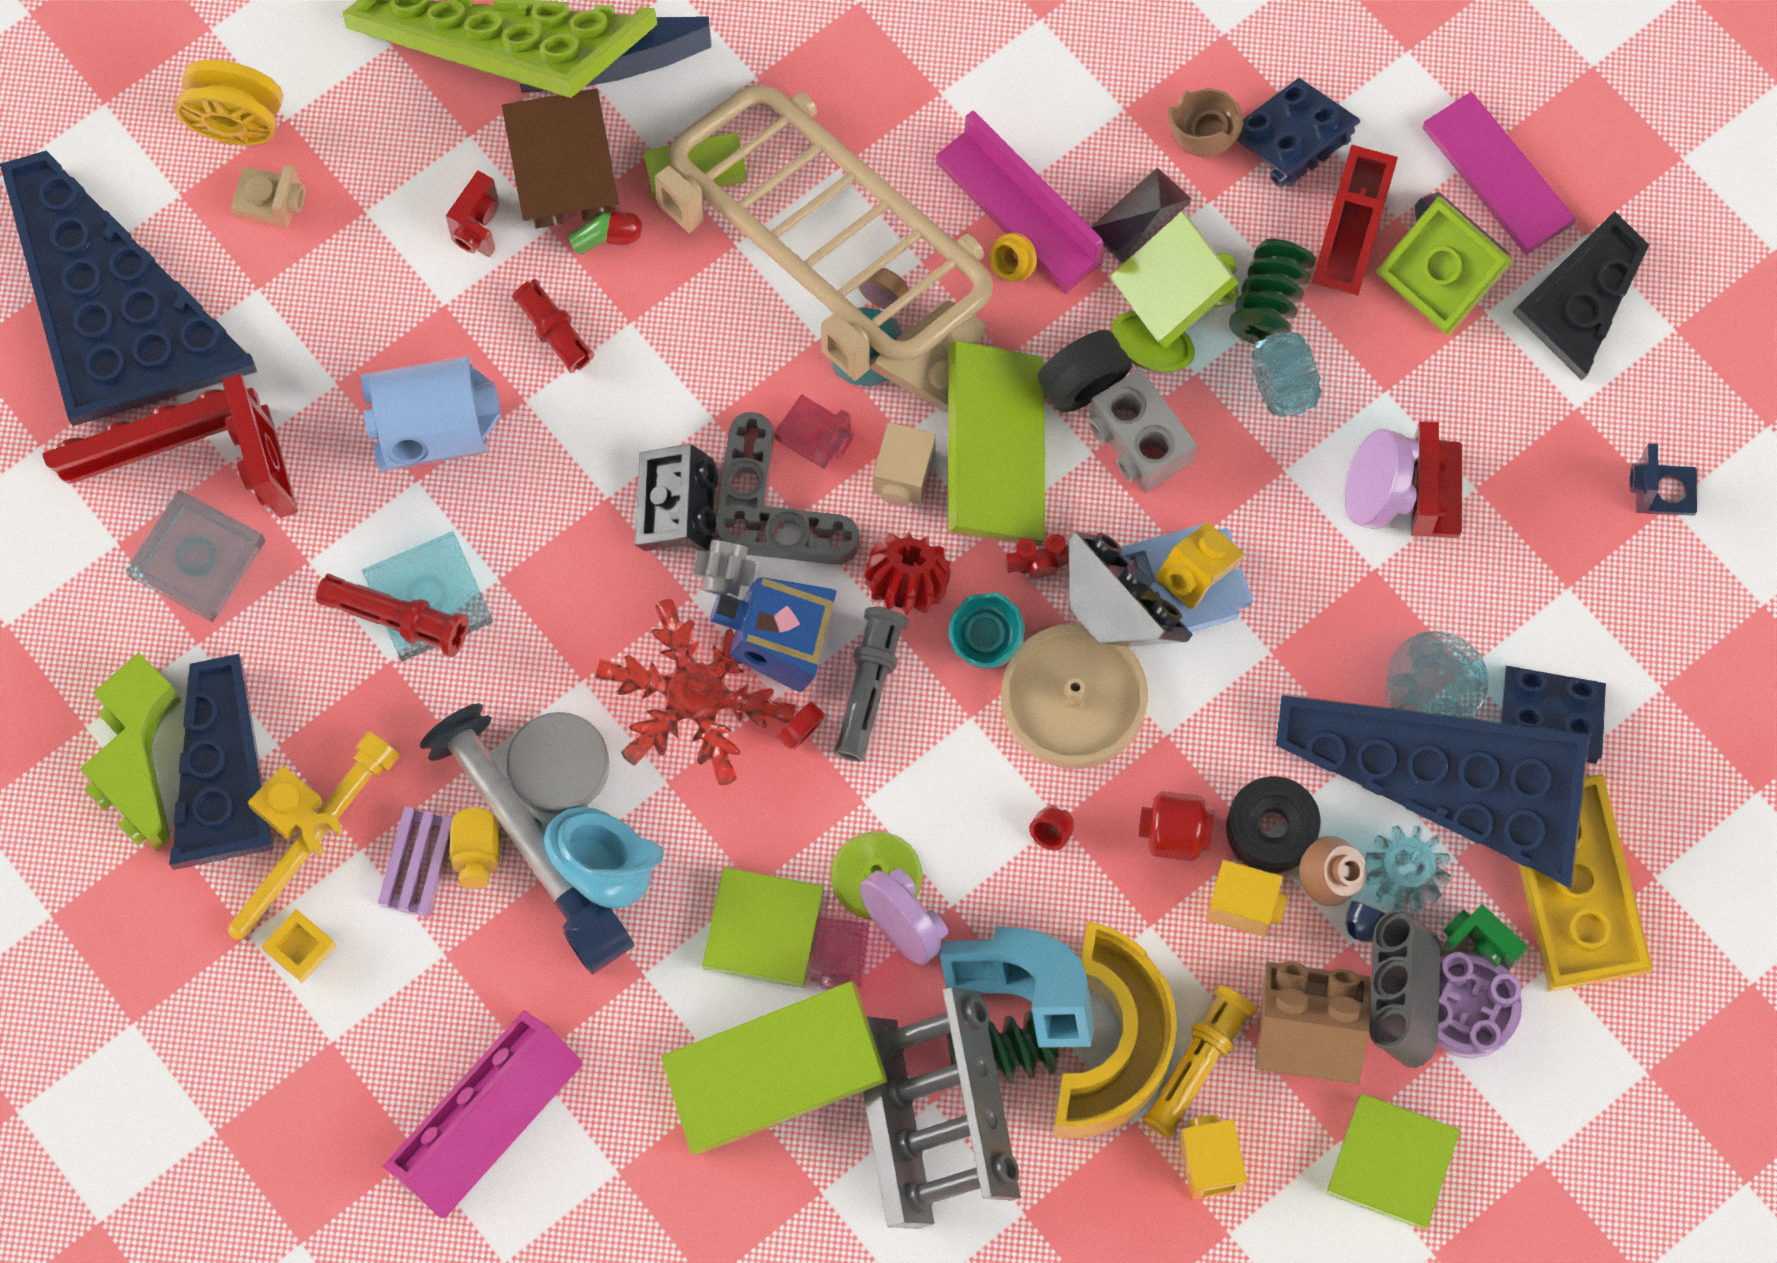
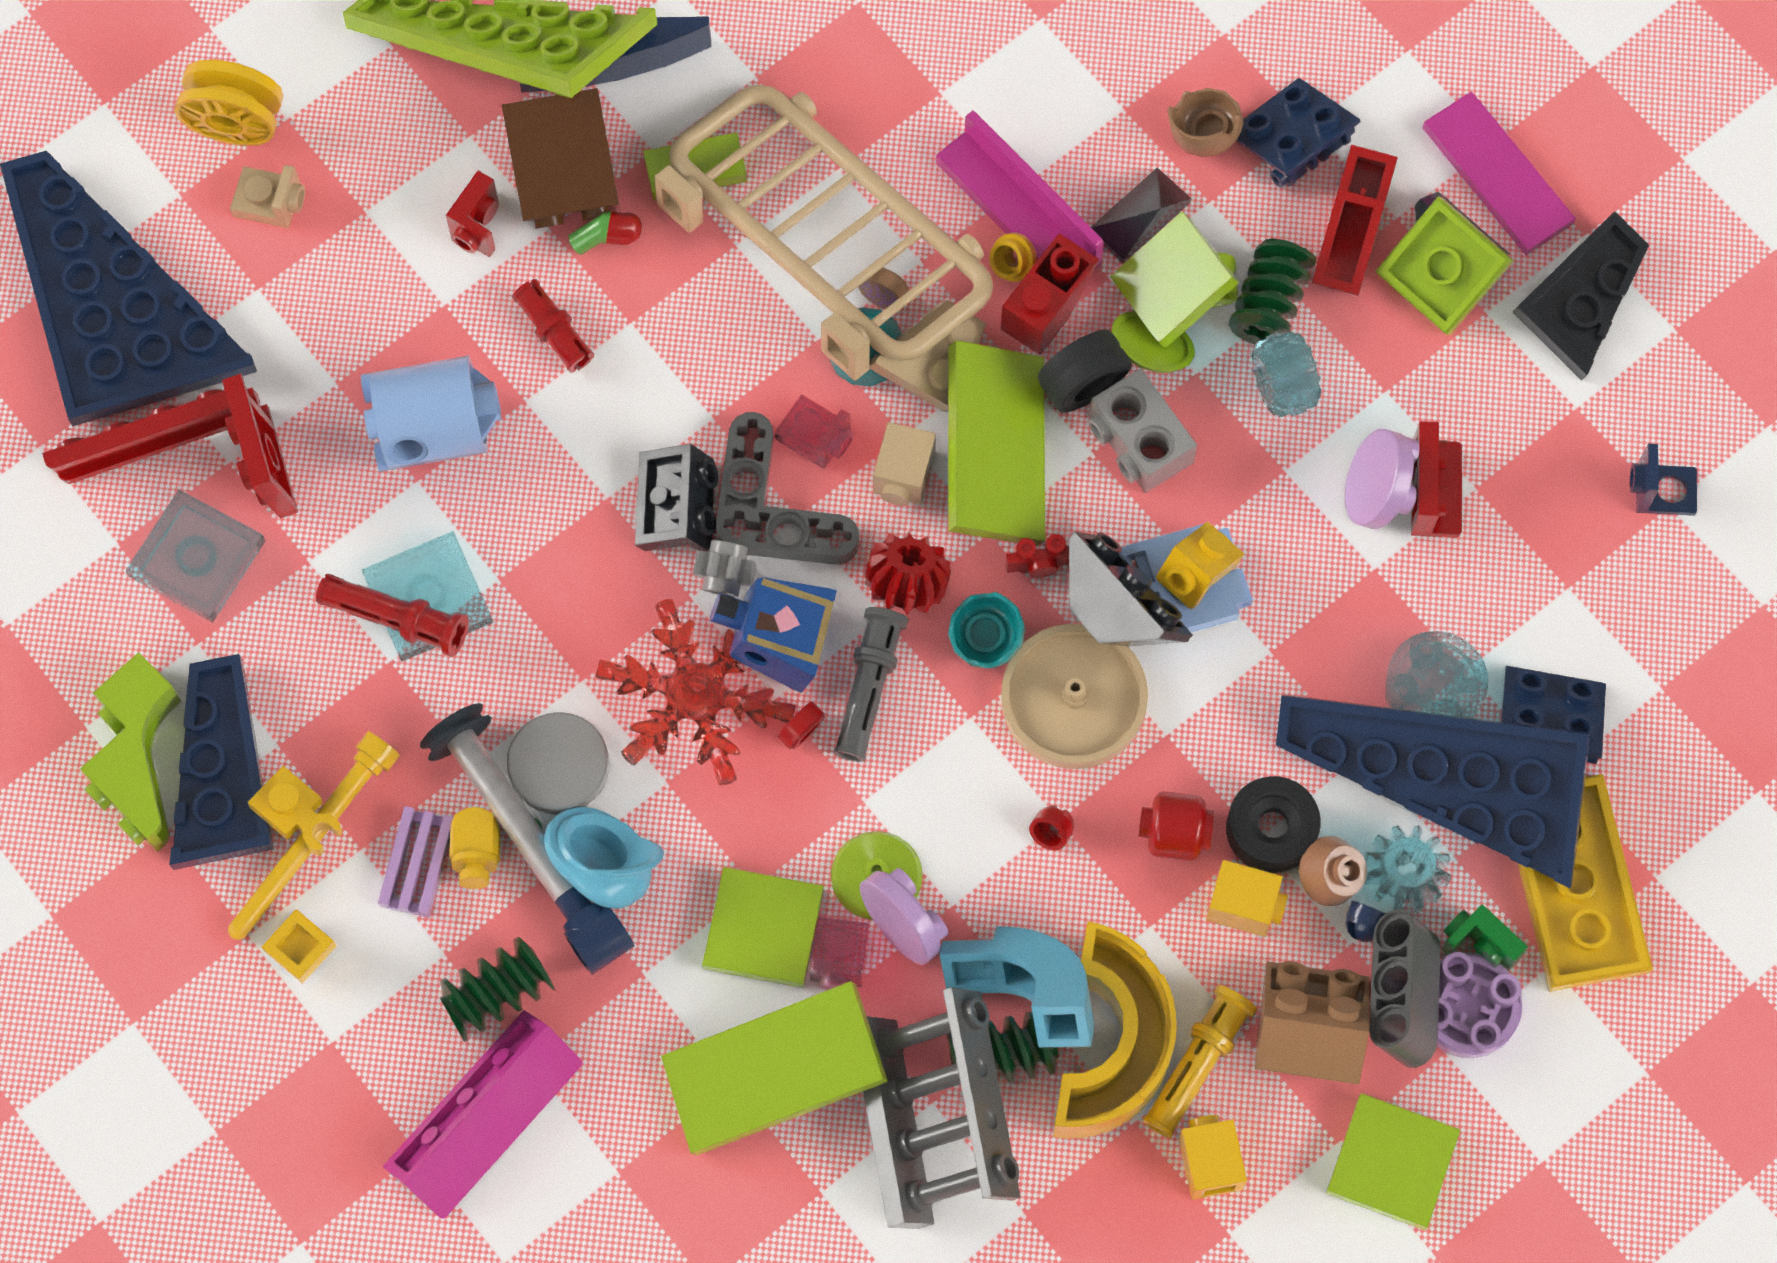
(494, 987): none -> dark green piece
(1048, 294): none -> red slope

